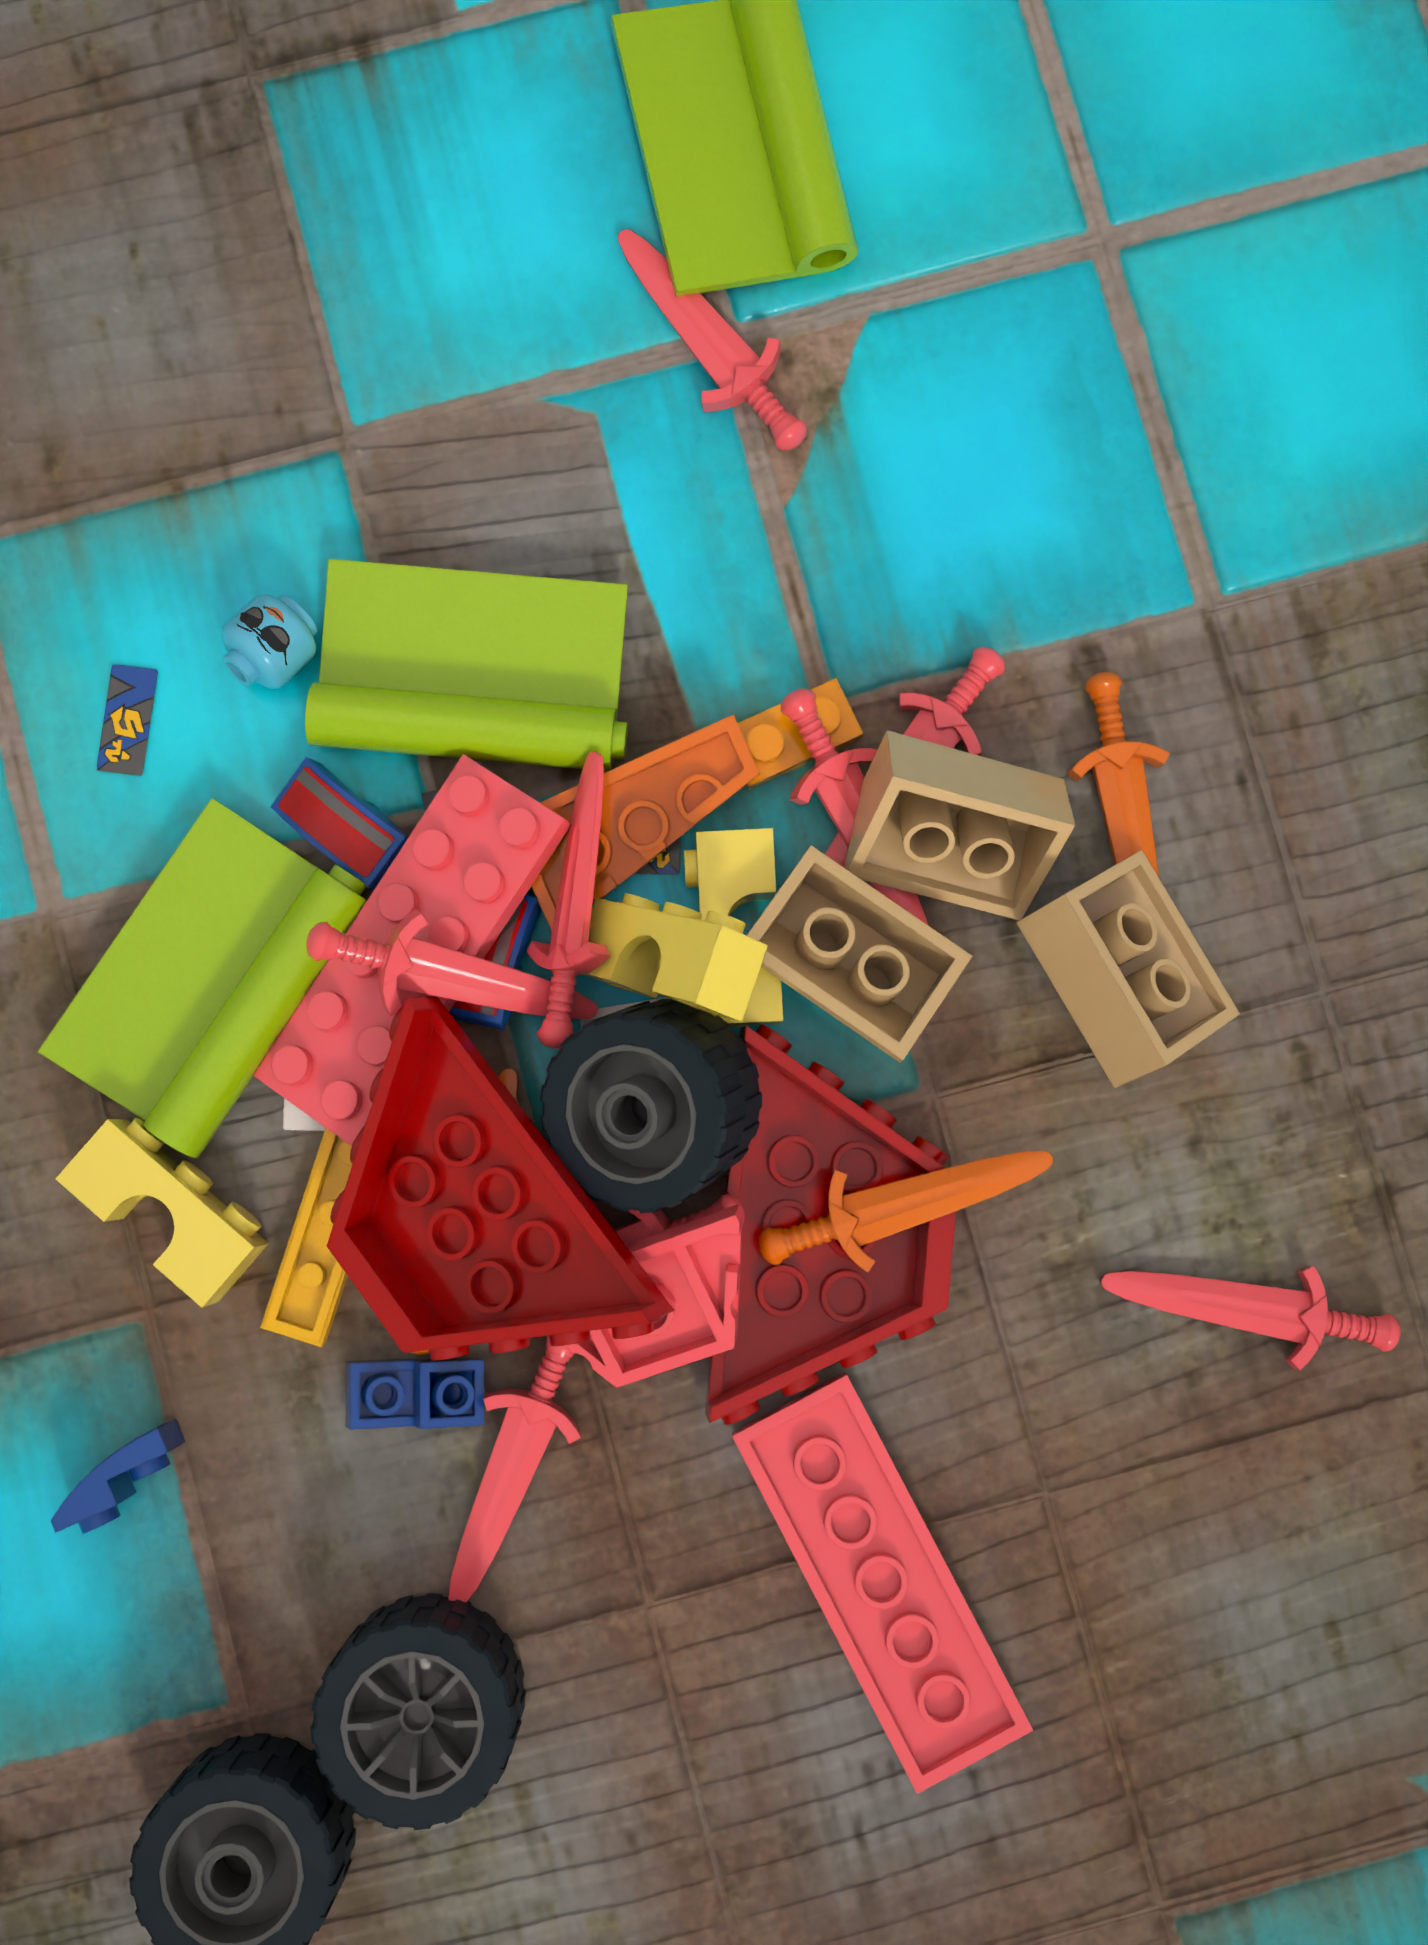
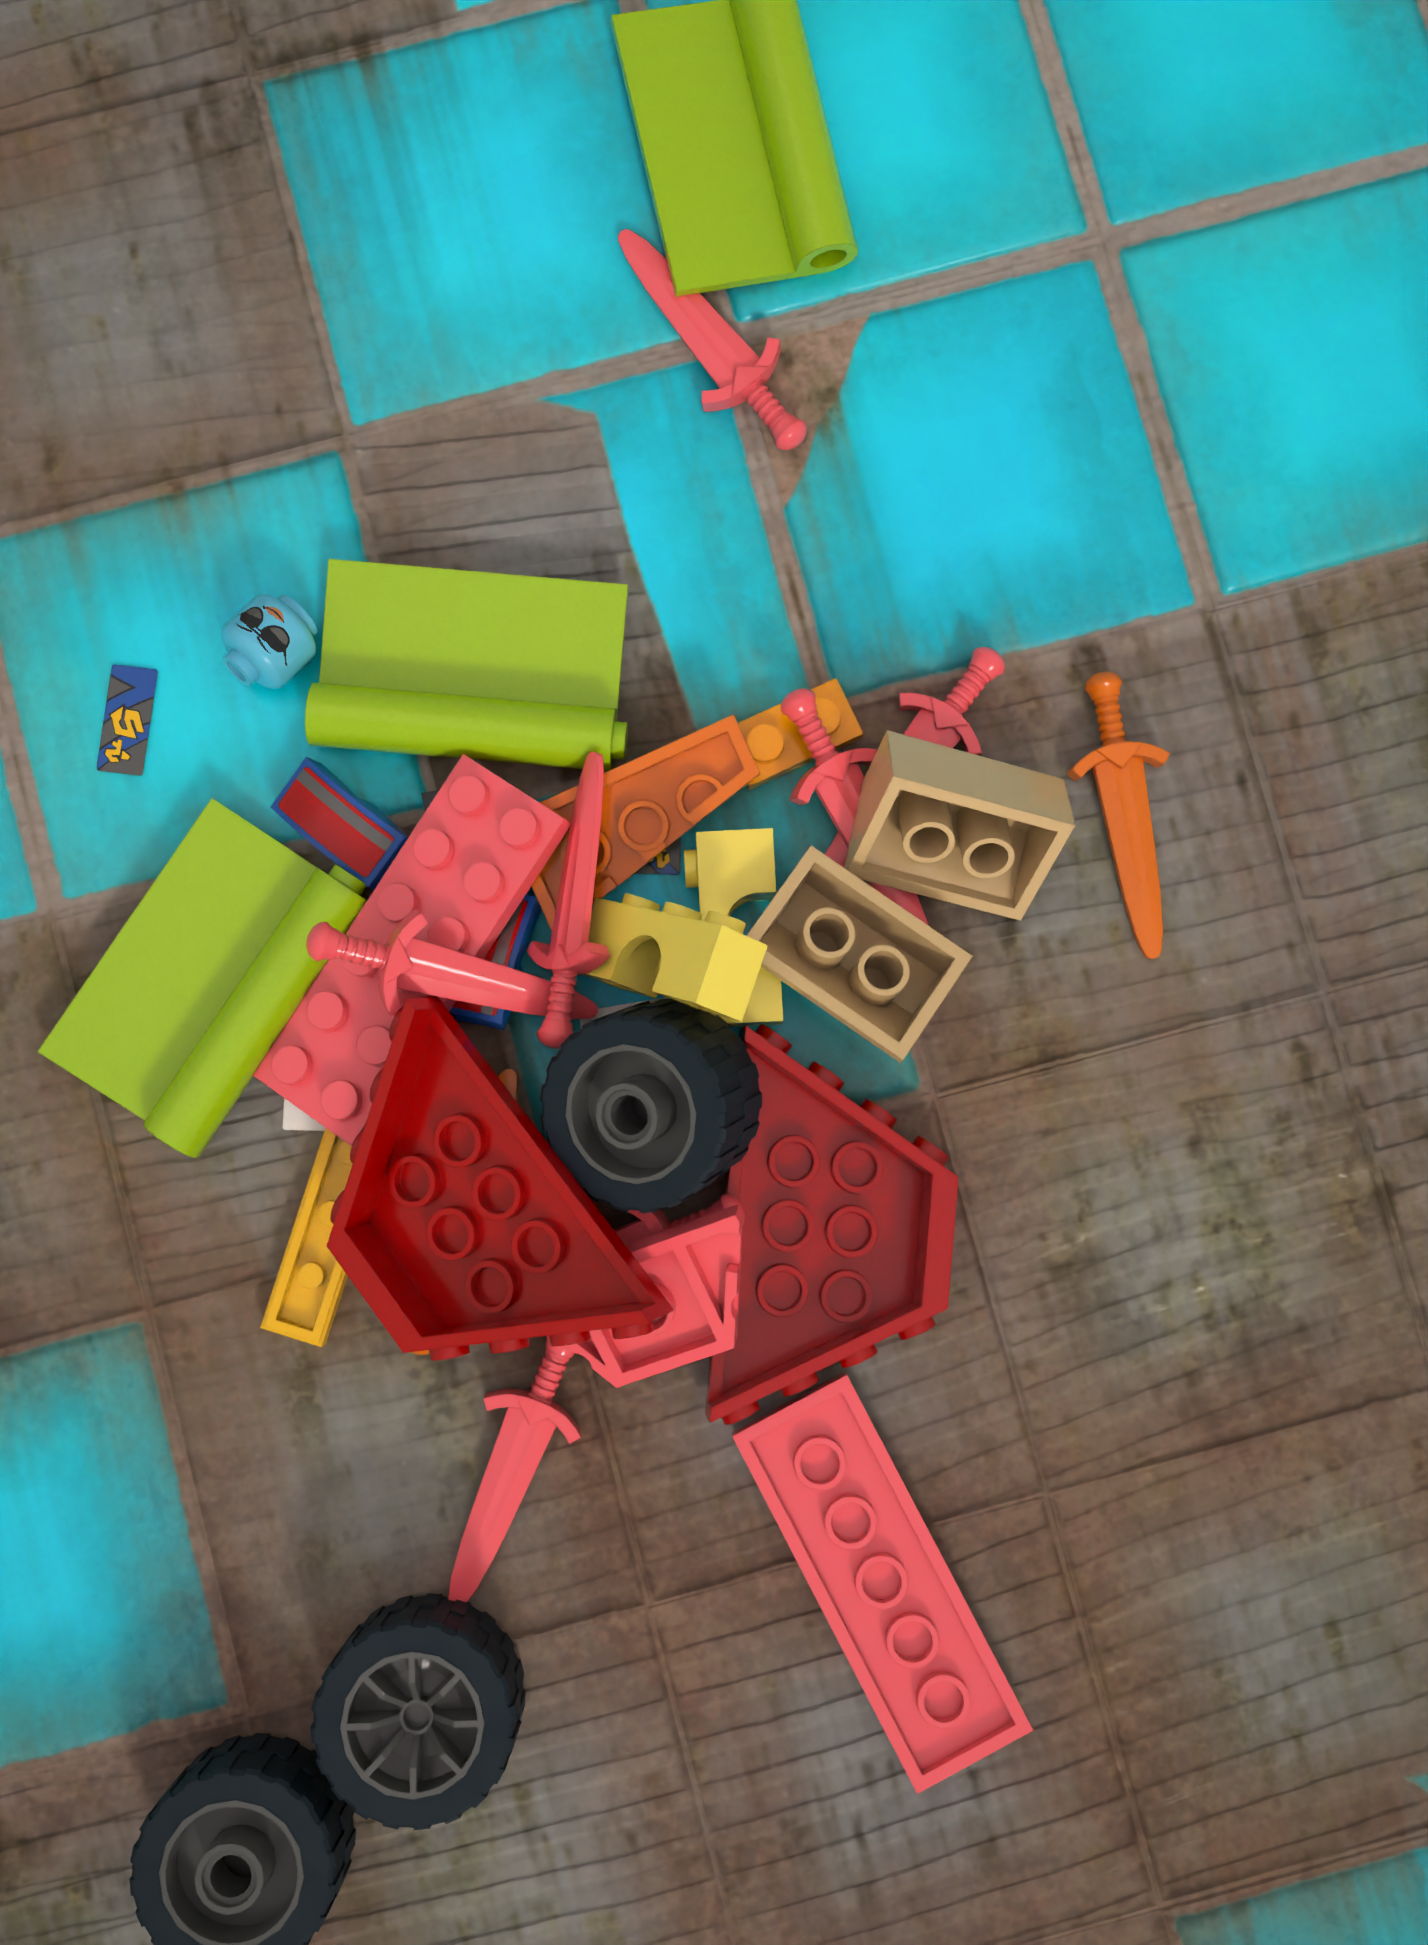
(109, 1483): blue slope -> none
(209, 1240): light yellow arch -> none
(414, 1393): blue slope -> none
(901, 1205): orange sword -> none
(1128, 970): tan slope -> none
(1257, 1309): coral sword -> none

